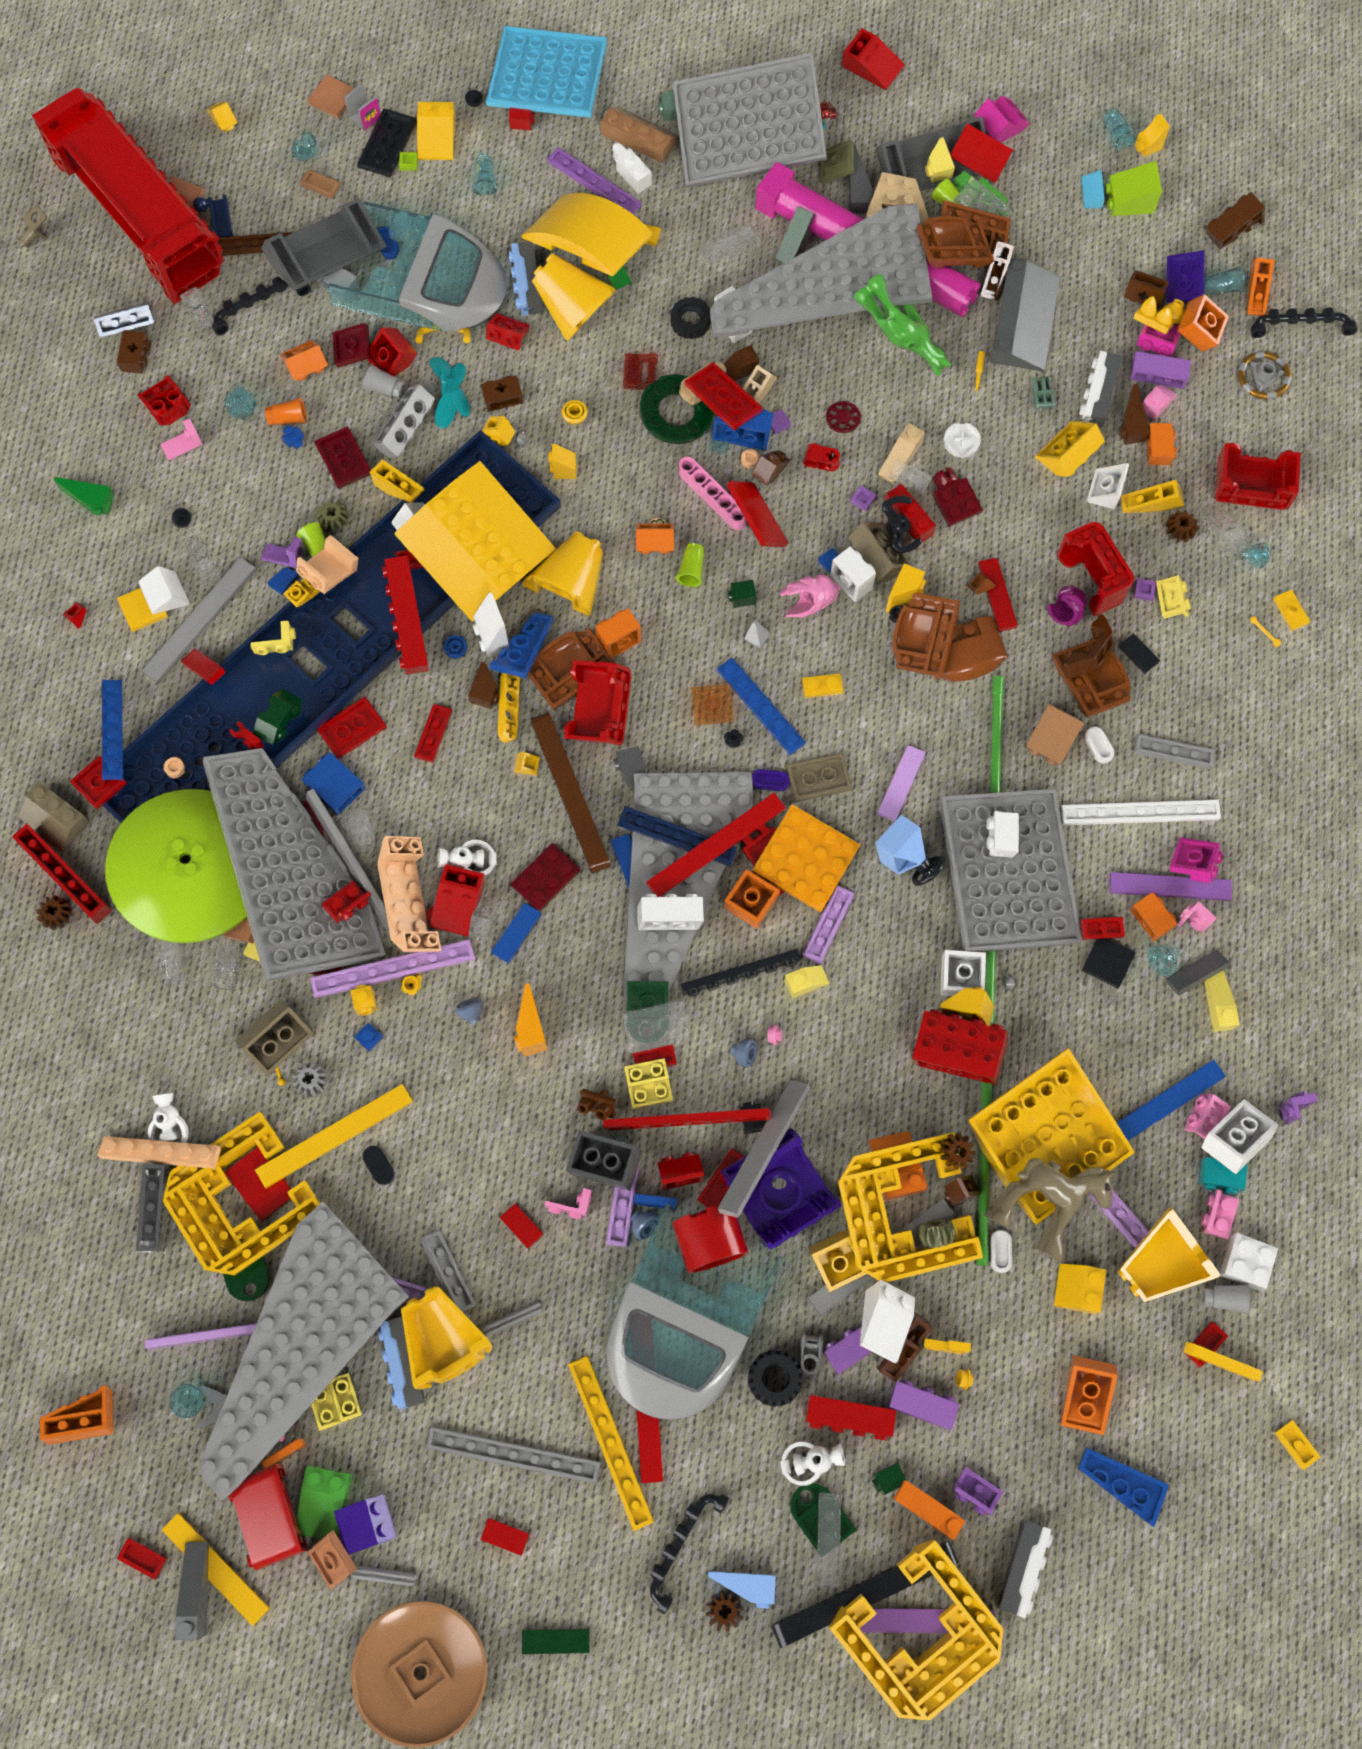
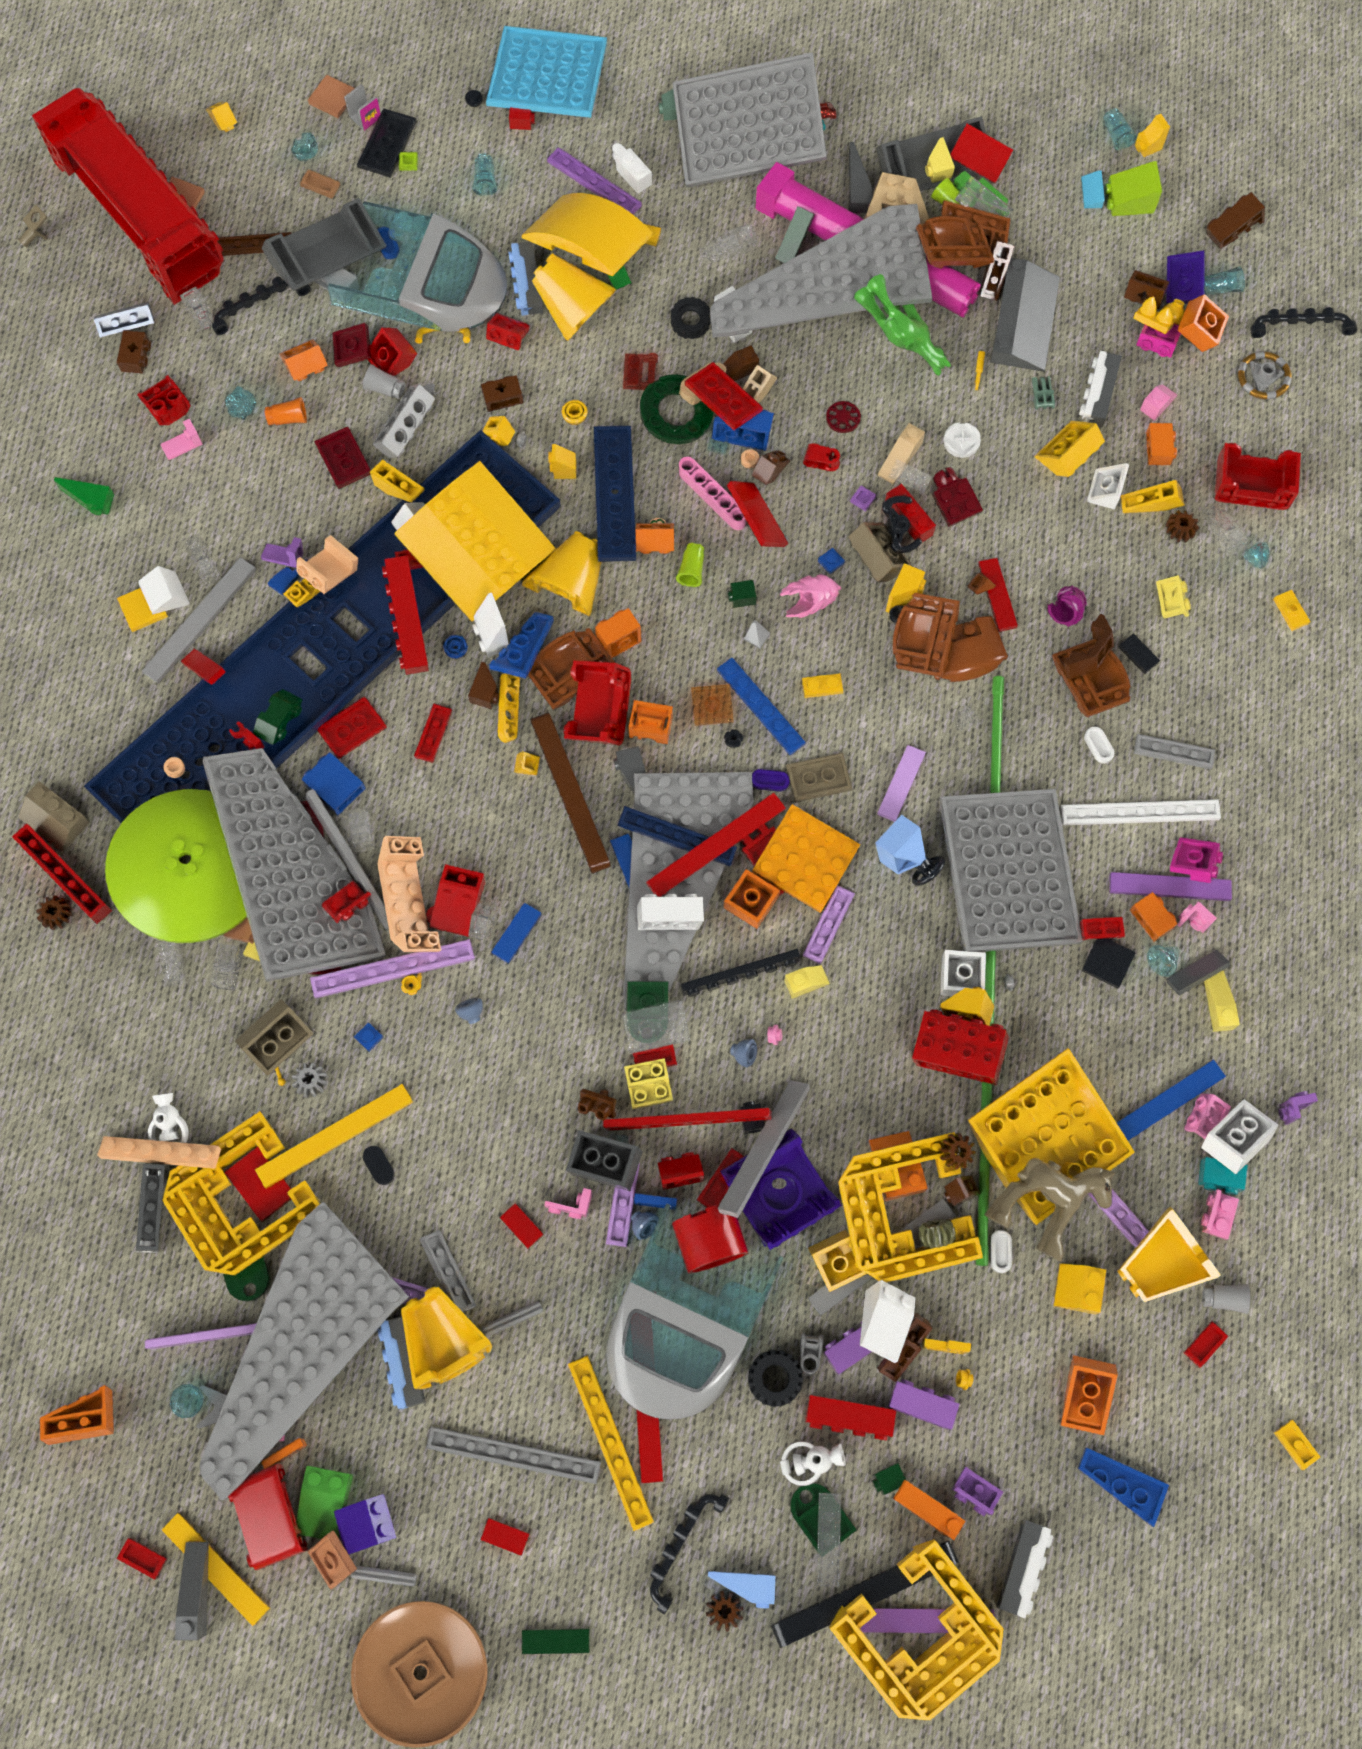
(76, 614): red slope -> none
(92, 787): red tile -> none
(112, 730): blue plate -> none
(181, 518): black tile -> none
(219, 214): dark blue gear -> none
(278, 646): light yellow bracket -> none
(292, 437): blue gear -> none
(312, 538): lime plant -> none
(336, 1403): light yellow slope -> none
(340, 516): olive gear -> none
(364, 1000): yellow brick -> none
(435, 130): yellow slope -> none
(452, 395): teal piece -> none
(463, 857): white piece -> none
(529, 1030): light orange slope -> none
(545, 877): dark red plate -> none
(614, 511): none -> dark blue piece
(638, 134): medium nougat slope -> none
(650, 721): none -> orange piece
(780, 422): medium lavender tile -> none
(838, 163): olive tile -> none
(853, 574): white brick -> none
(872, 59): red slope -> none
(1001, 118): dark pink piece -> none
(1003, 834): white brick -> none
(1054, 735): medium nougat slope -> none
(1103, 561): red windscreen -> none
(1134, 424): reddish brown slope -> none
(1144, 589): medium lavender tile -> none
(1160, 369): medium lavender brick -> none
(1223, 1361): yellow beam -> none
(1248, 1261): white brick -> none
(1259, 285): orange slope -> none
(1276, 642): yellow hinge -> none

